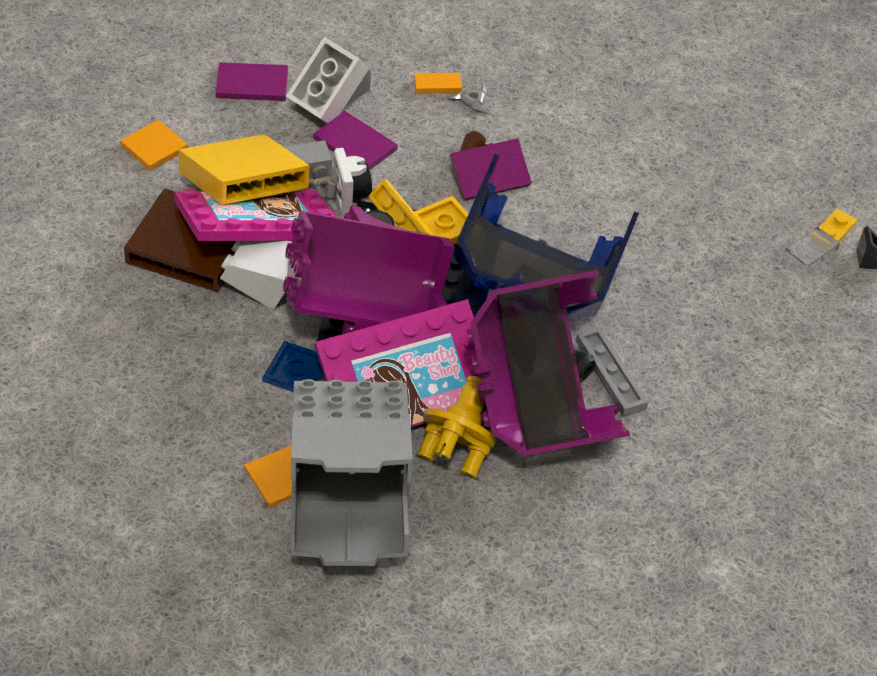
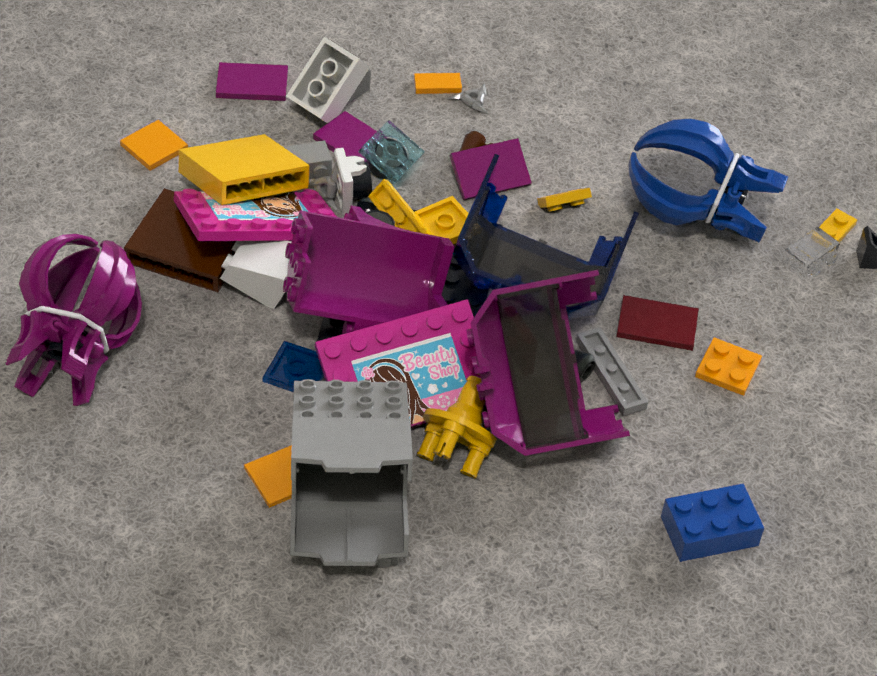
(74, 337): none -> magenta piece
(387, 156): none -> clear light blue piece
(555, 201): none -> yellow plate
(657, 322): none -> dark red tile
(712, 522): none -> blue brick
(719, 206): none -> blue piece
(728, 366): none -> light orange plate

